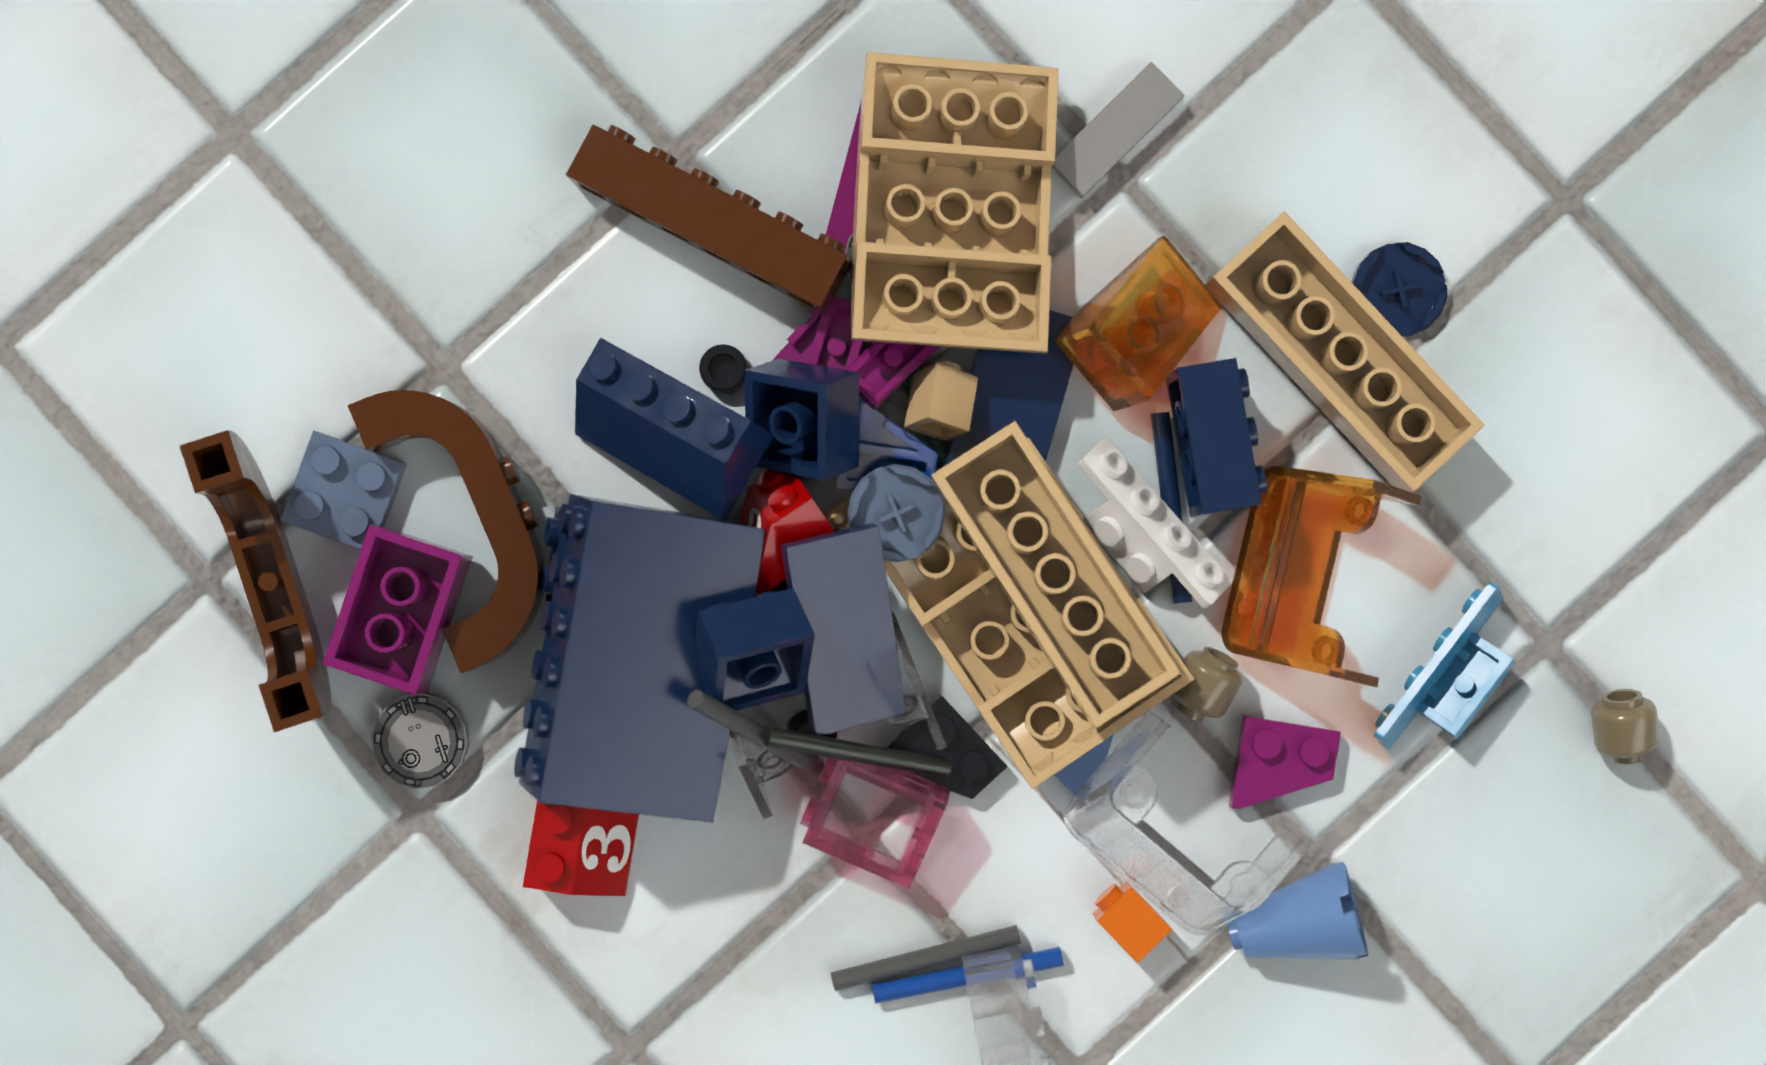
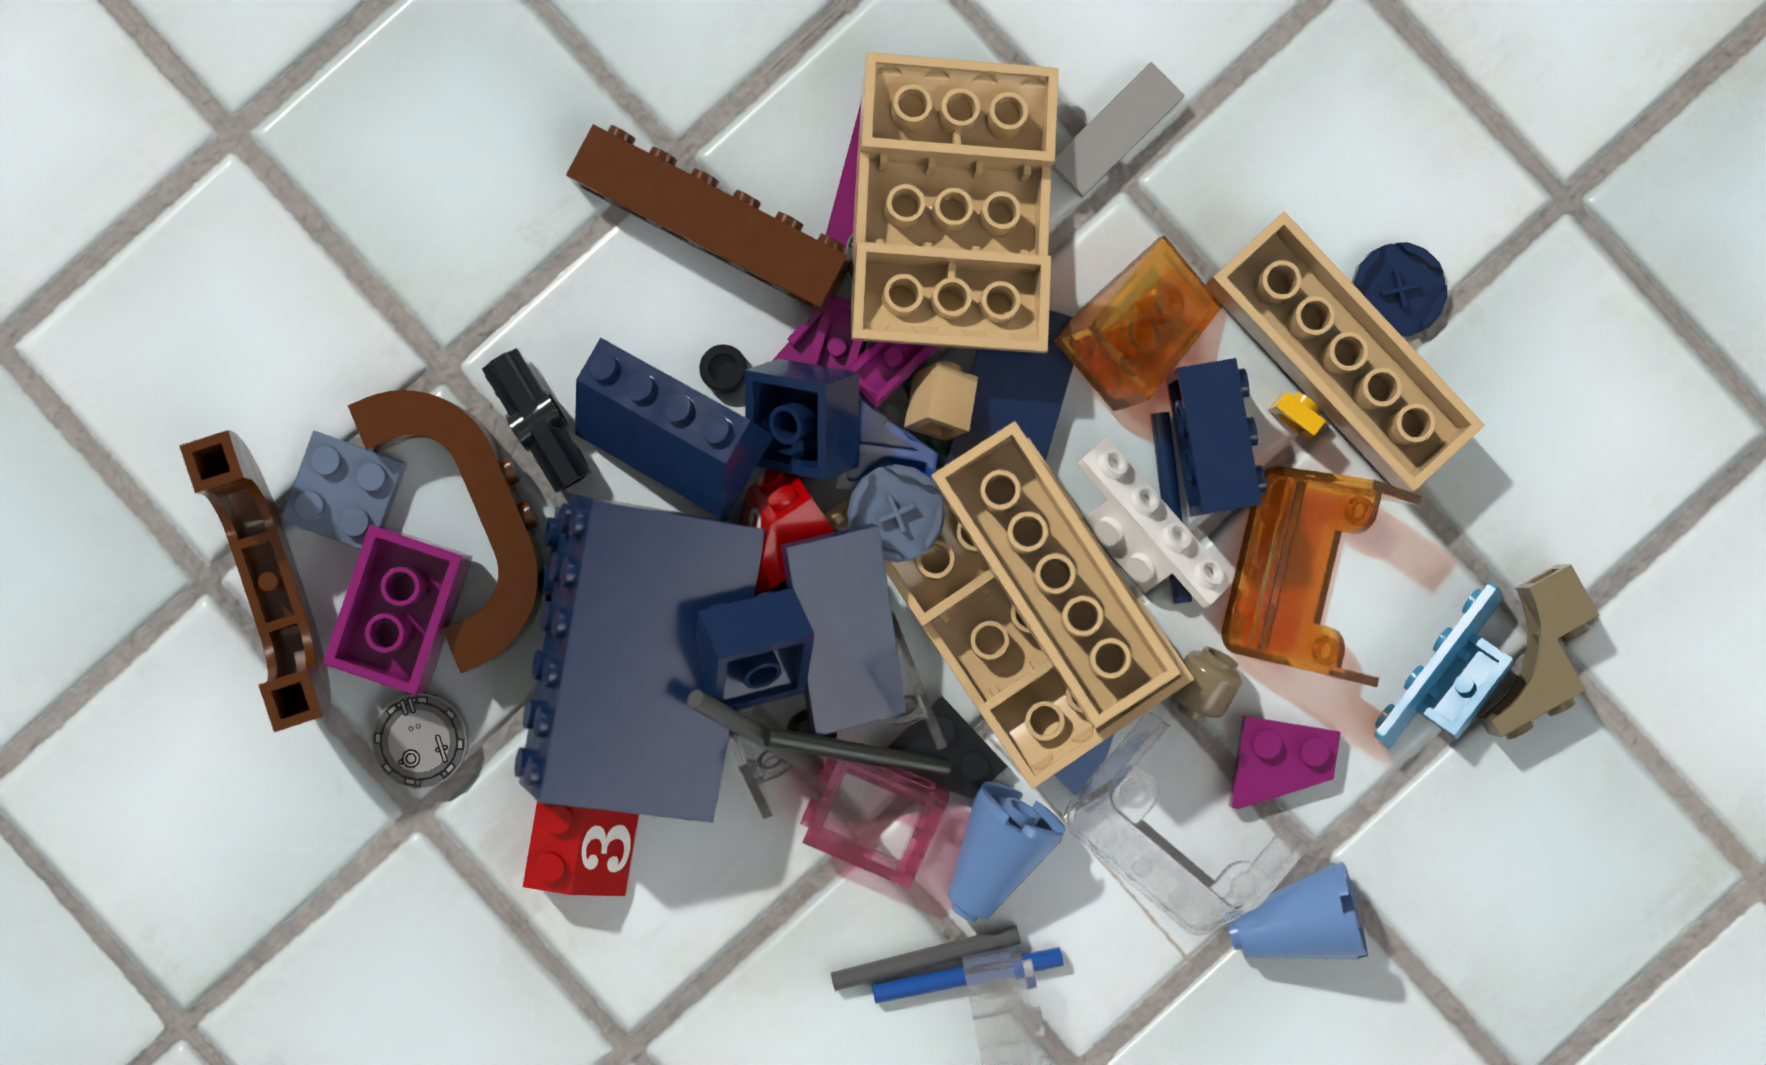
(536, 420): none -> black piece
(1000, 849): none -> medium blue cone
(1130, 920): orange brick -> none
(1298, 413): none -> yellow plate
(1547, 682): none -> dark tan arch
(1625, 726): dark tan head -> none

